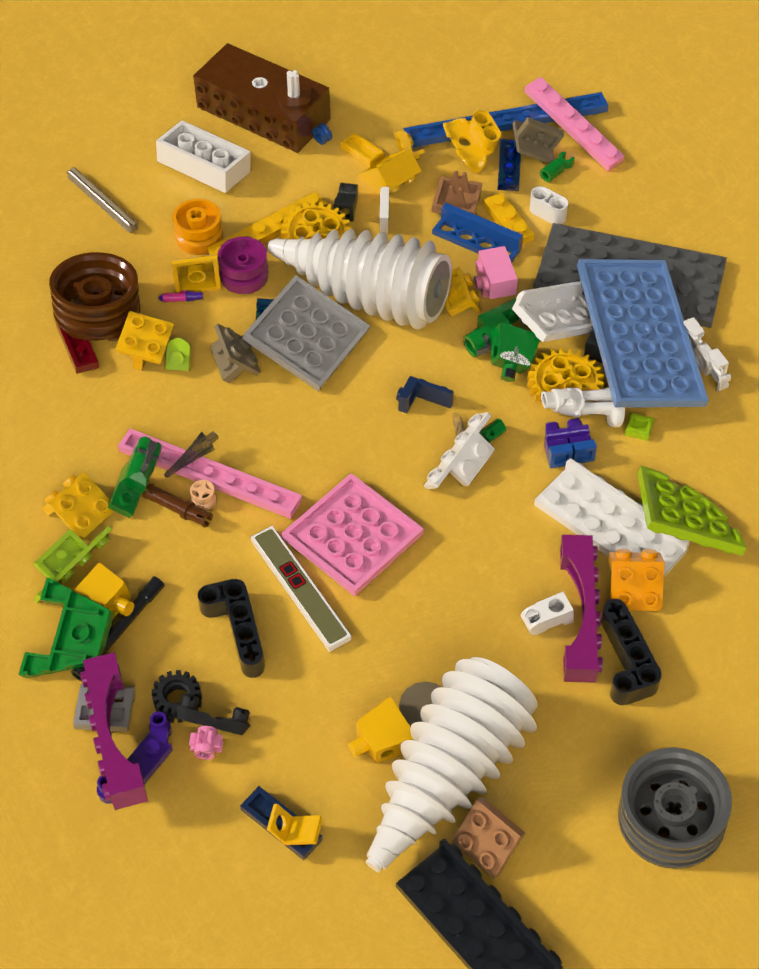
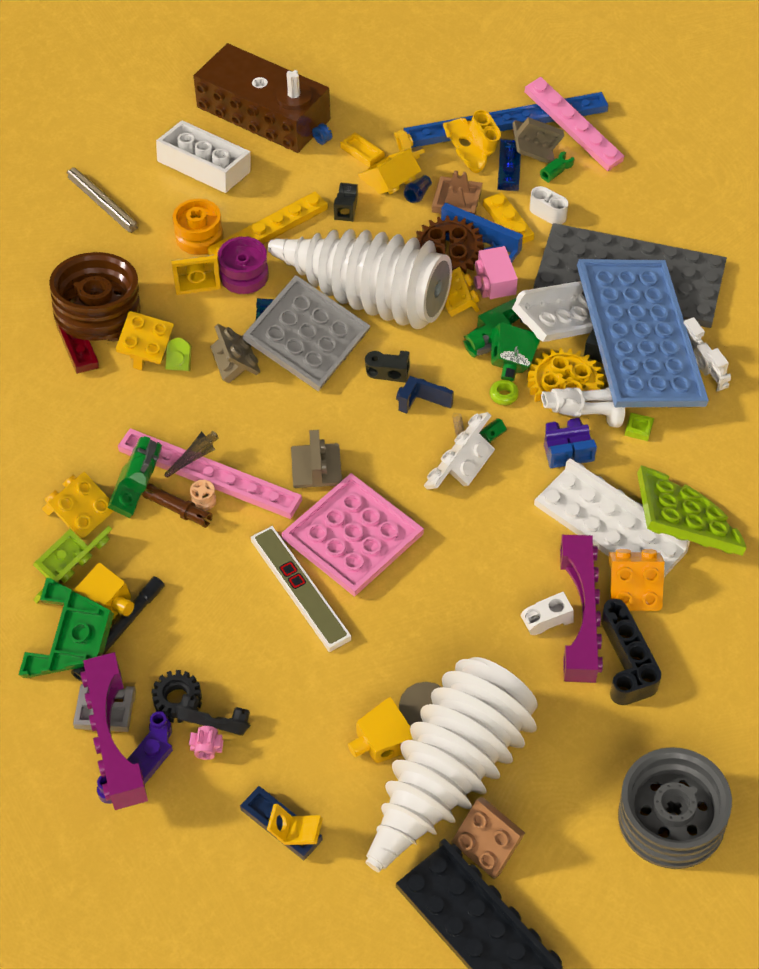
(184, 295): piece -> none
(243, 627): black beam -> none
(316, 463): none -> dark tan bracket
(321, 217): yellow gear -> none
(384, 209): white tile -> none
(388, 366): none -> pearl dark grey leg
(416, 190): none -> clear blue cone
(464, 241): none -> reddish brown gear
(504, 399): none -> lime piece

